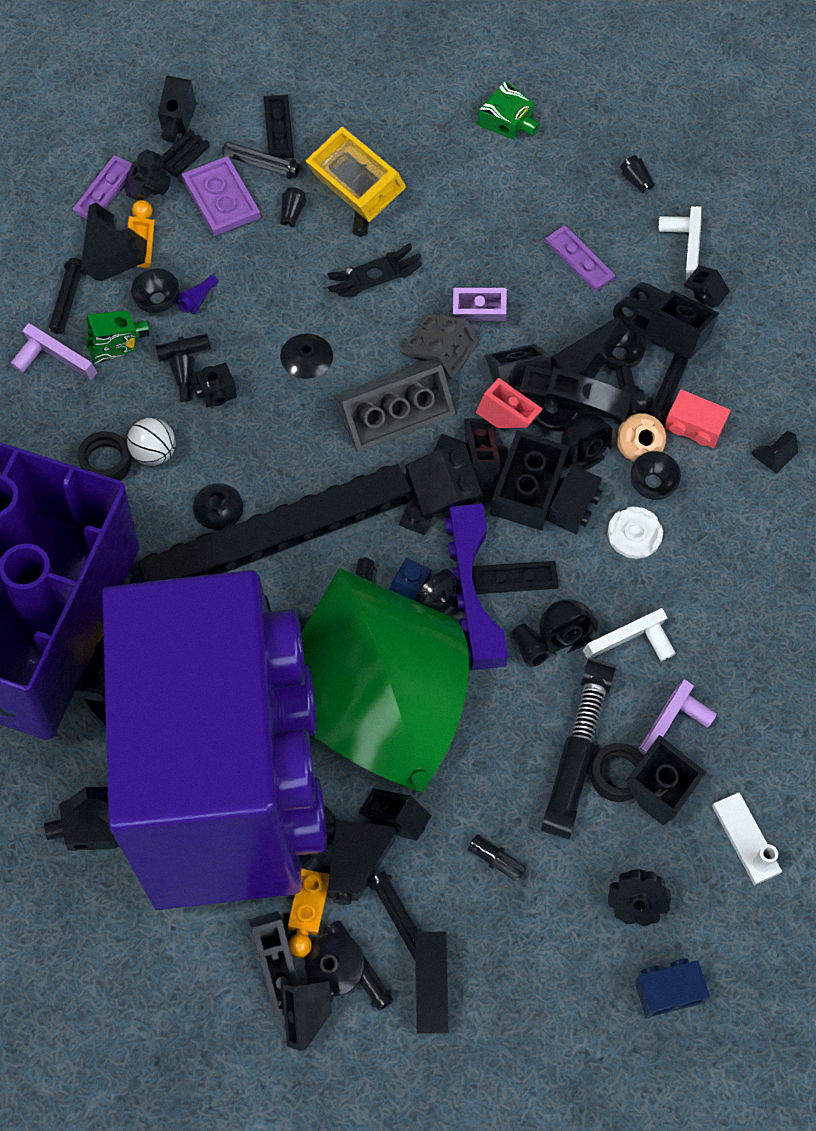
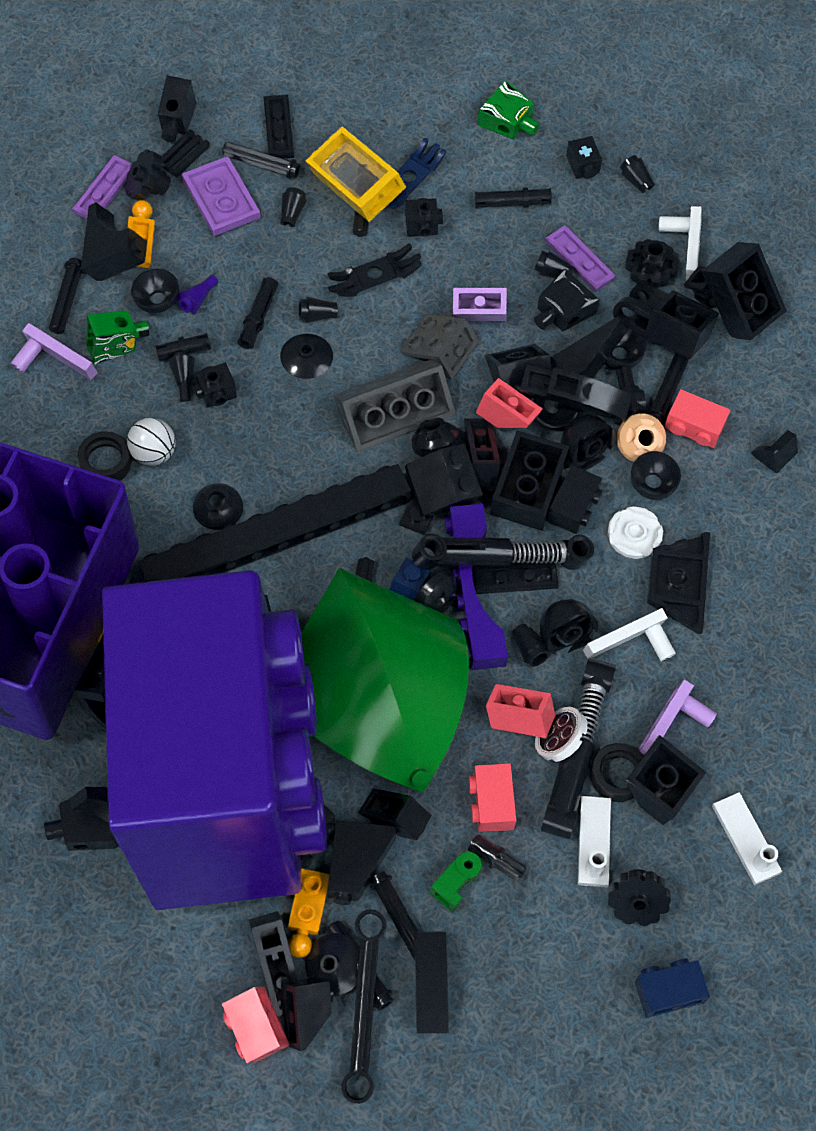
(254, 1025): none -> brick
(255, 320): none -> black pin
(316, 309): none -> black cone
(364, 1006): none -> black piece
(420, 168): none -> dark blue piece
(422, 217): none -> black brick
(434, 435): none -> black piece
(462, 871): none -> green leg
(493, 798): none -> coral brick
(500, 552): none -> black piece
(513, 198): none -> black pin
(520, 710): none -> coral brick
(551, 264): none -> black cone
(563, 735): none -> tile
(565, 303): none -> black torso
(584, 157): none -> black brick
(594, 841): none -> white piece
(652, 263): none -> black plant
(680, 580): none -> black wing
(744, 290): none -> black brick

